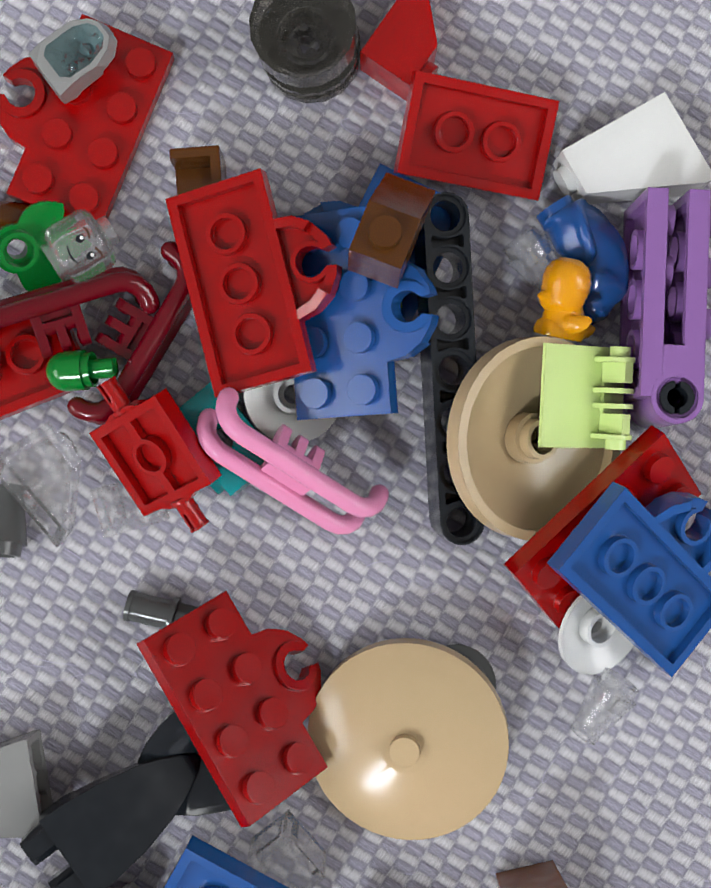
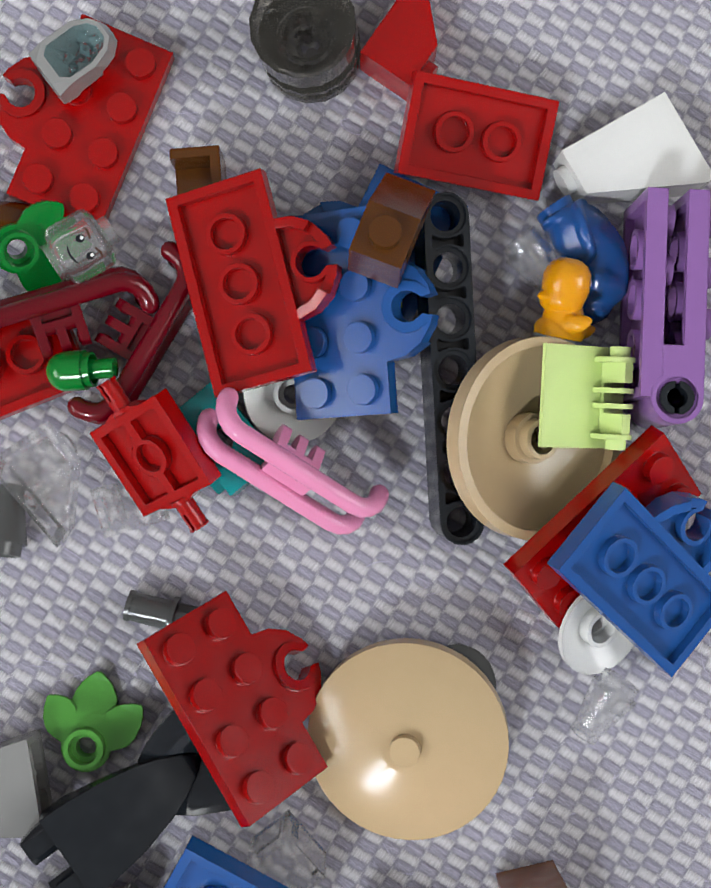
(95, 715): none -> bright green plate

